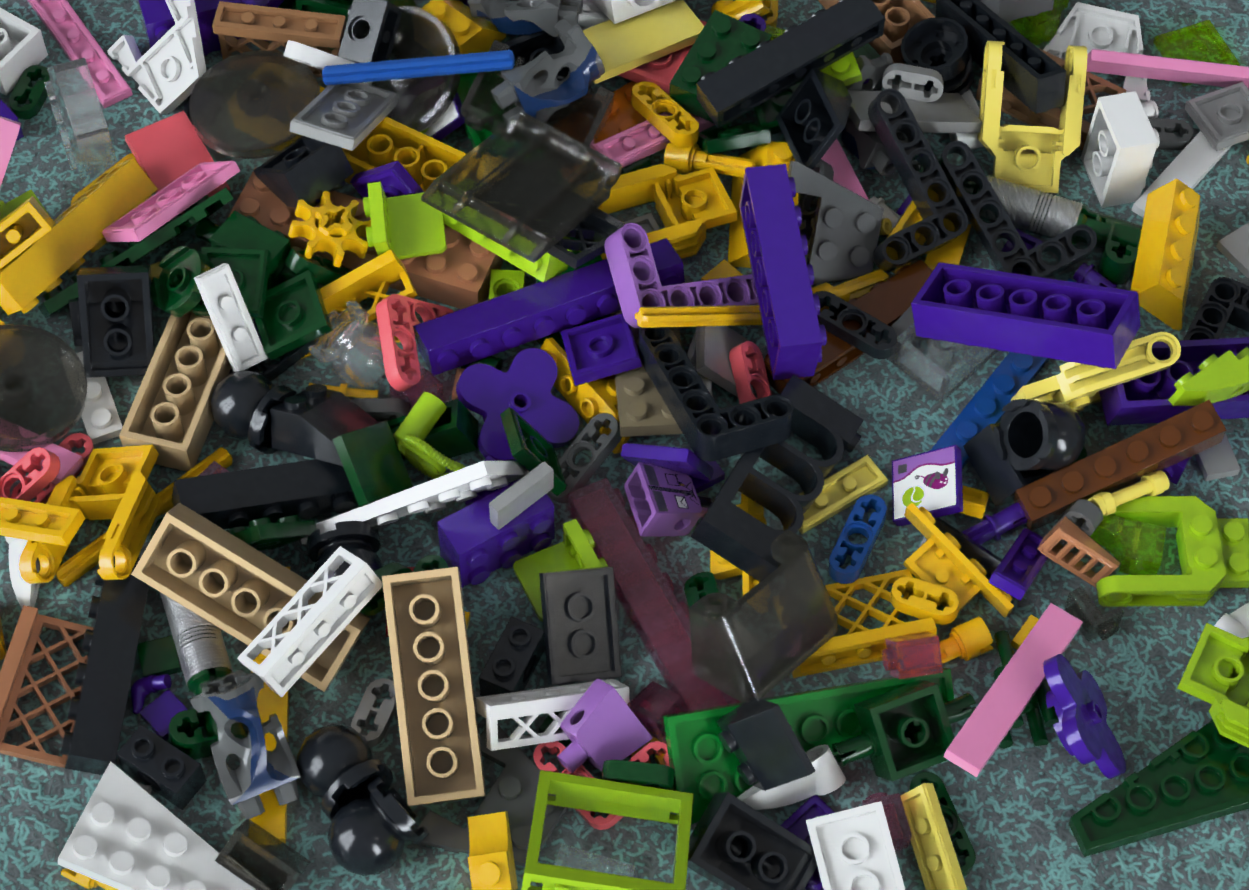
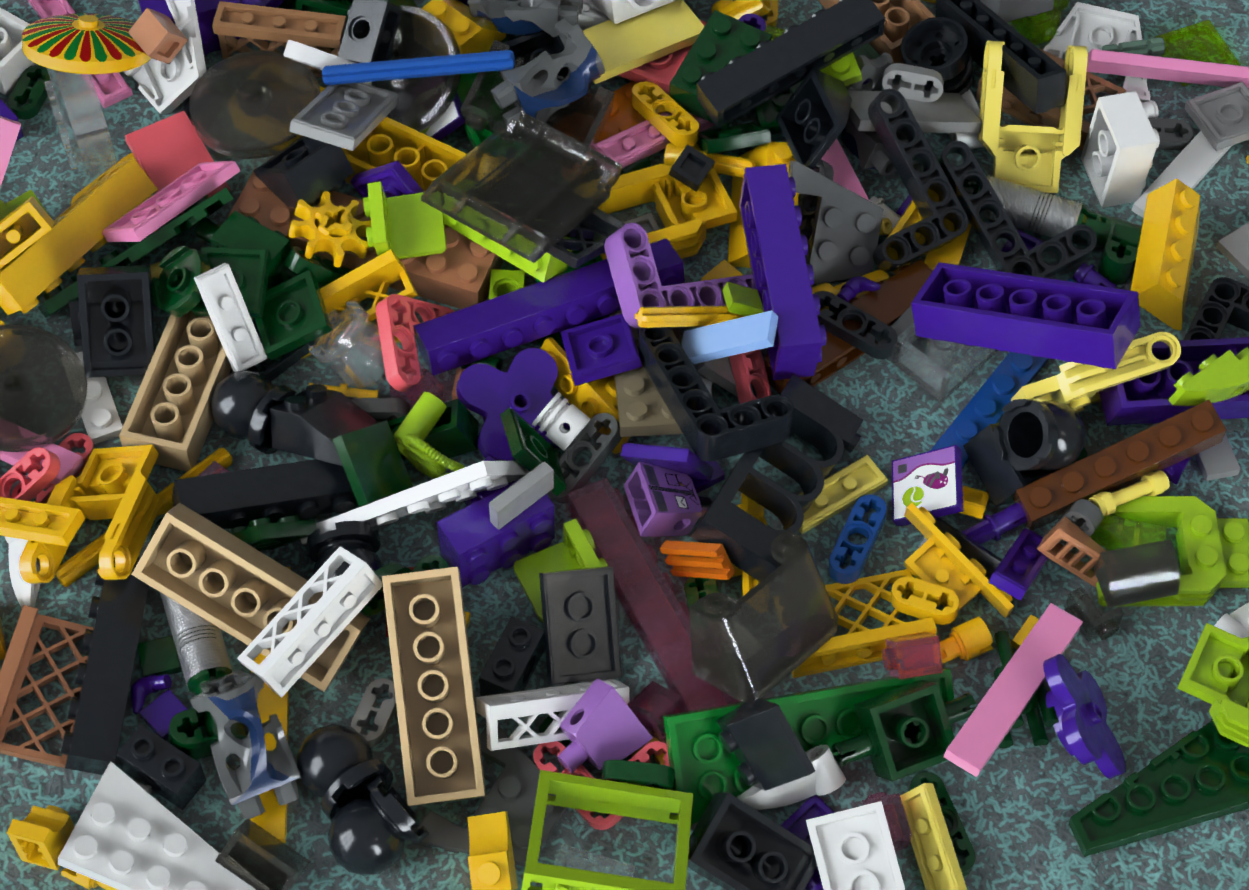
(41, 835): none -> yellow arch
(83, 44): none -> dish
(157, 36): none -> nougat panel
(555, 415): none -> white piece
(692, 168): none -> black plate
(696, 562): none -> orange tile
(730, 337): none -> light blue tile
(742, 299): none -> lime tile
(856, 285): none -> dark purple animal
(1138, 573): none -> clear smoke brick
(1153, 47): none -> sand green axle

